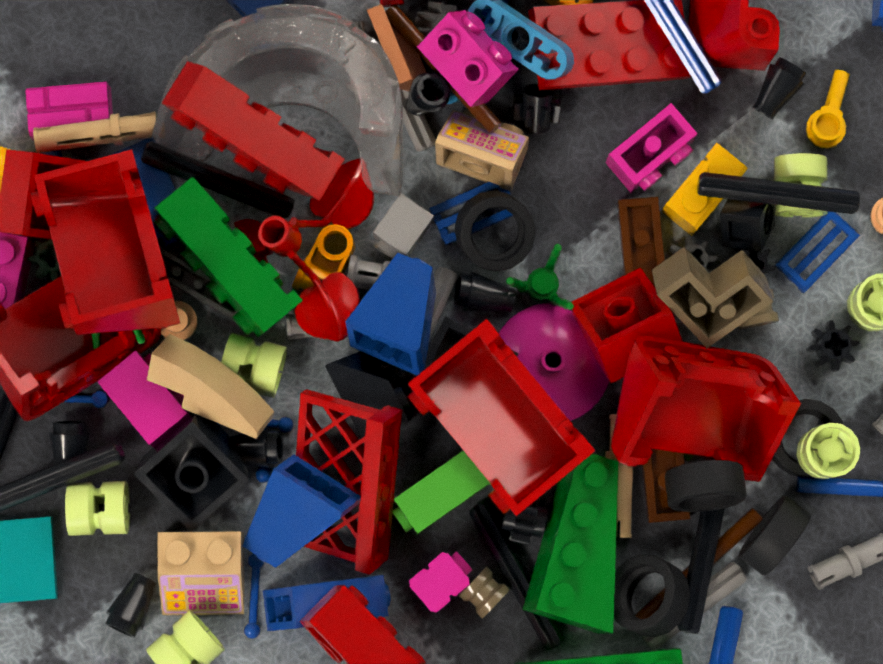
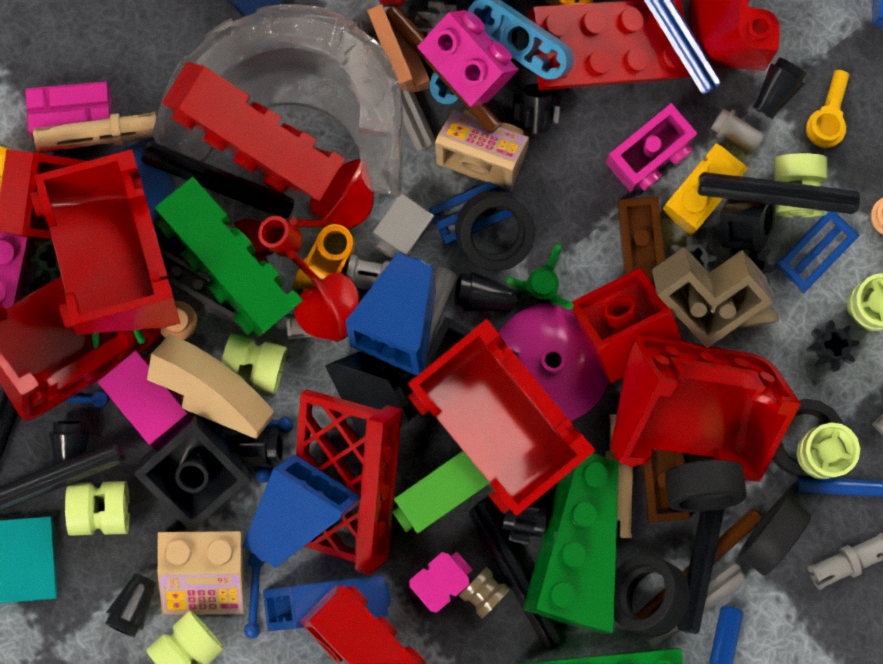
(427, 94): black cone -> none
(737, 130): none -> light grey pin

